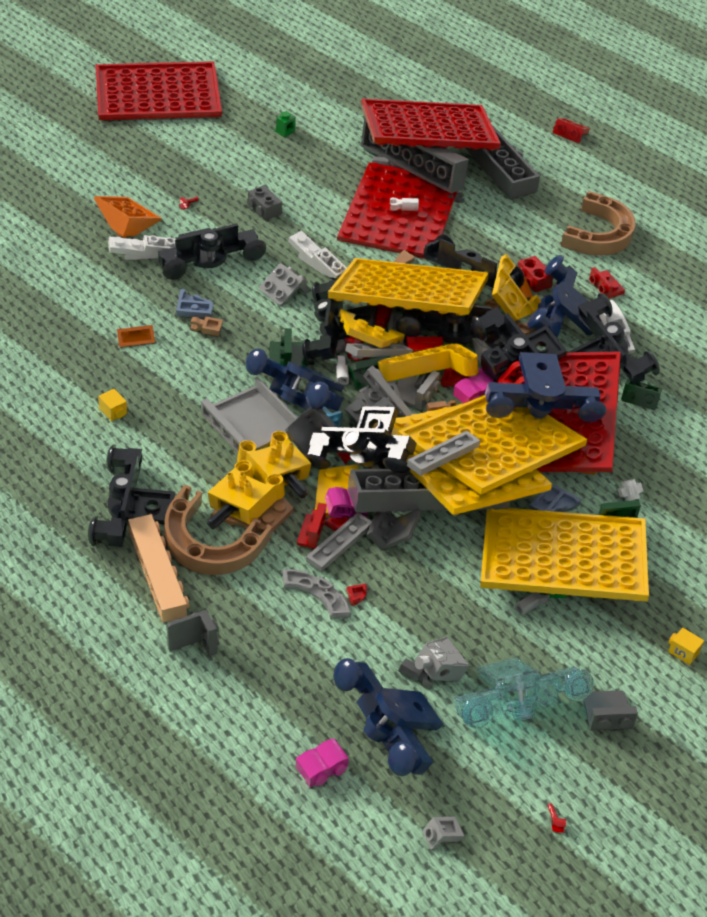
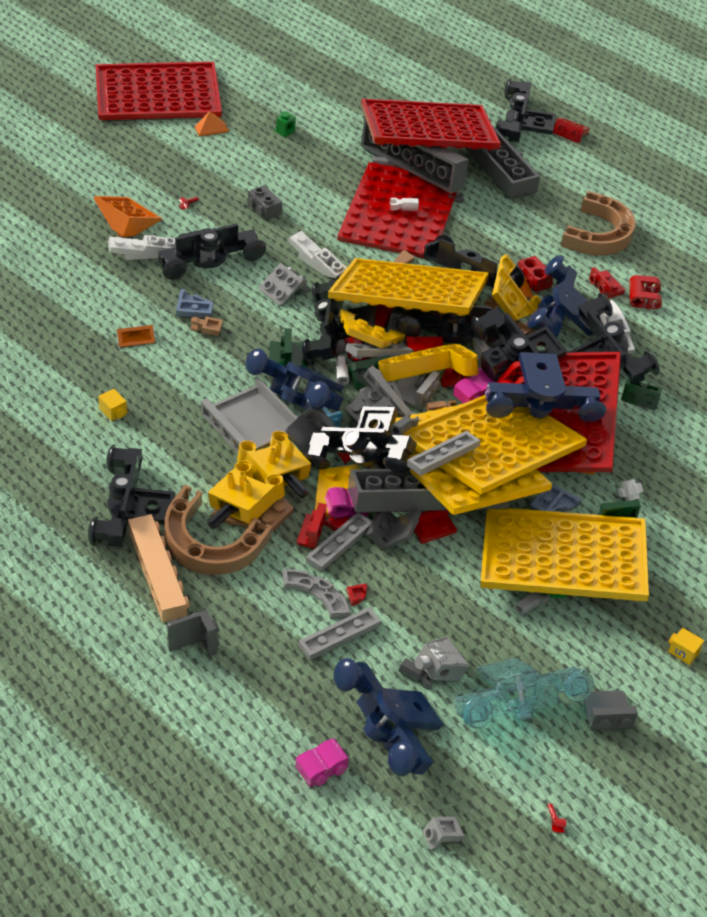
(210, 125): none -> orange slope
(339, 633): none -> light grey plate
(404, 425): none -> dark grey bar
(434, 525): none -> red bracket
(521, 118): none -> black piece
(639, 292): none -> red connector

